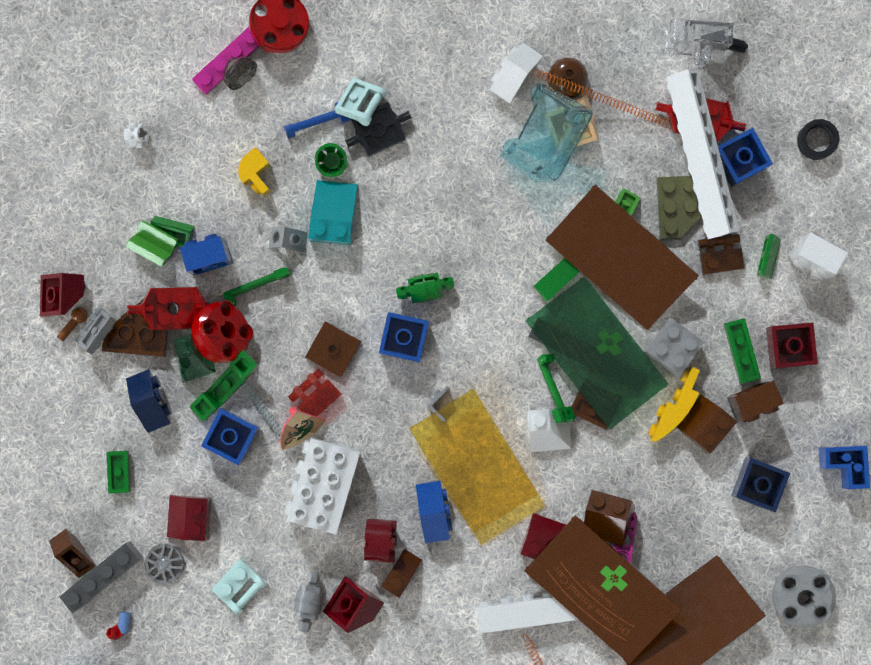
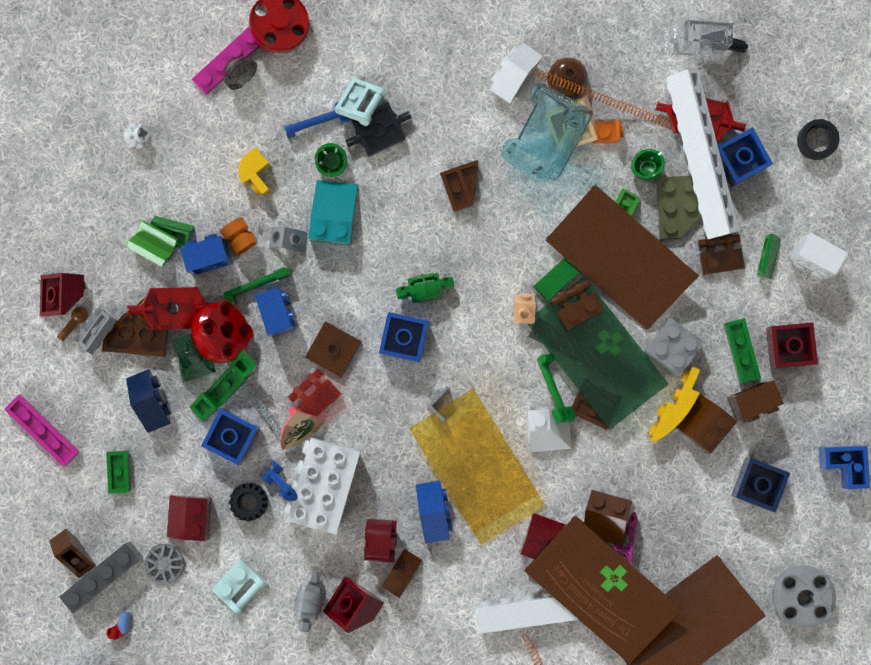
(42, 430): none -> dark pink plate
(235, 501): none -> black tyre
(238, 235): none -> orange wheel
(275, 311): none -> blue brick
(287, 491): none -> blue hinge
(461, 185): none -> reddish brown wing
(524, 308): none -> light nougat bracket
(579, 311): none -> reddish brown plate
(609, 132): none -> orange bracket
(648, 169): none -> green helmet

